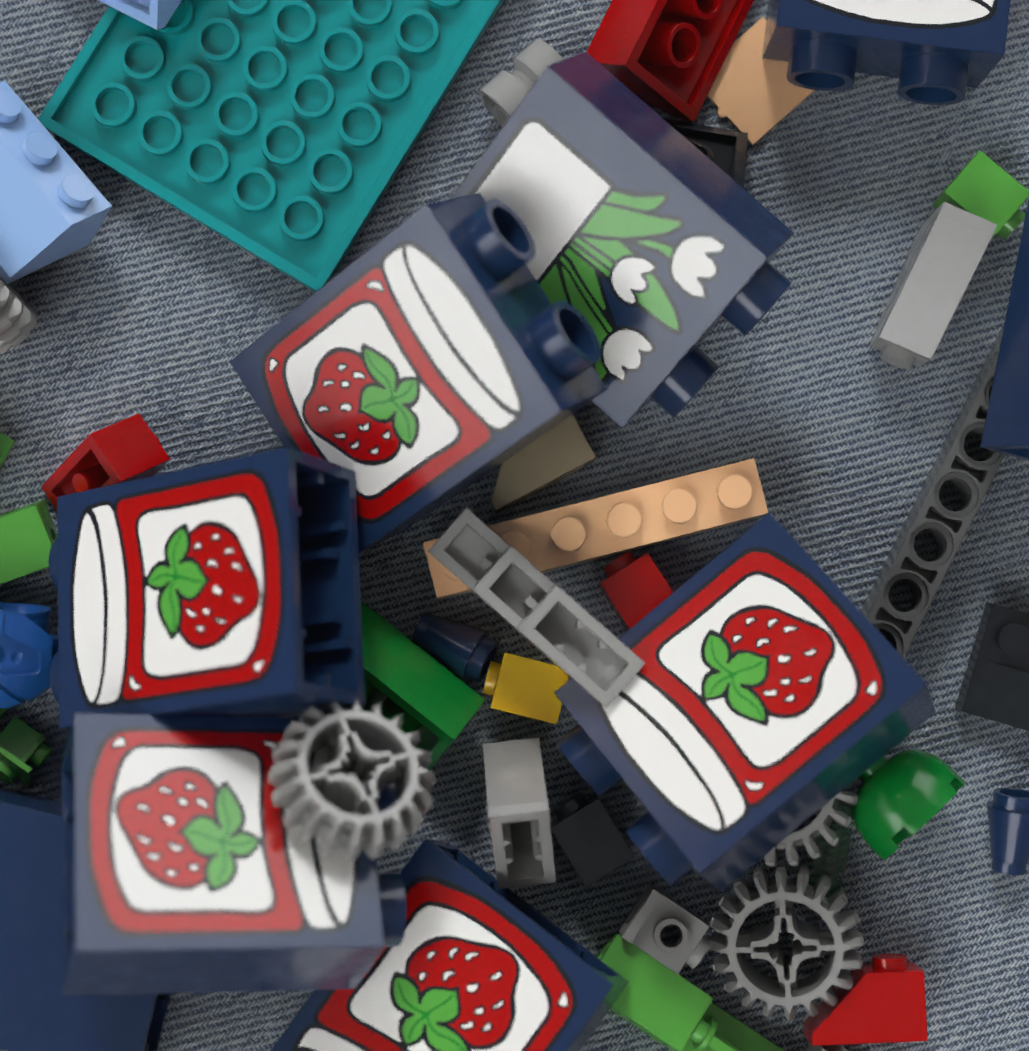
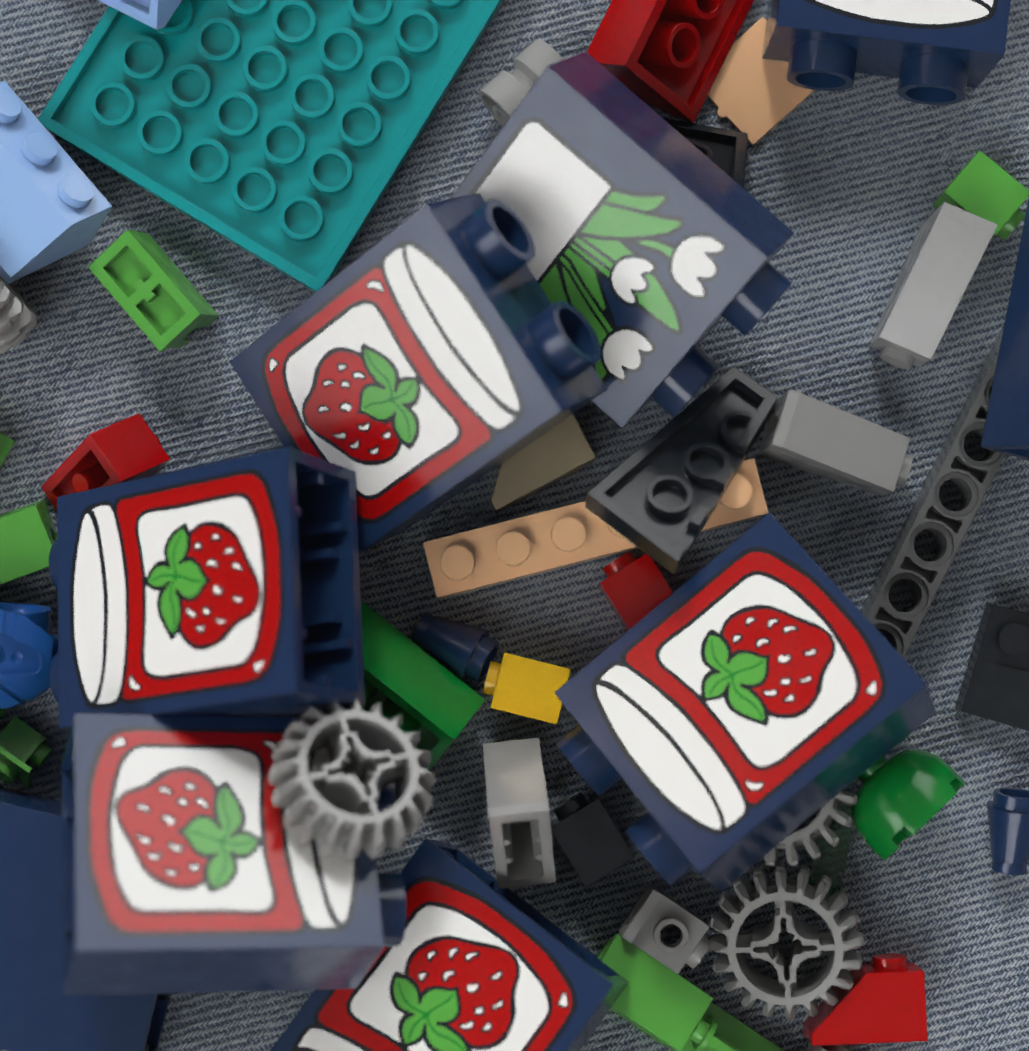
(152, 290): none -> bright green hinge
(537, 607): light grey slope -> none
(680, 474): none -> black wing
(835, 445): none -> light grey slope

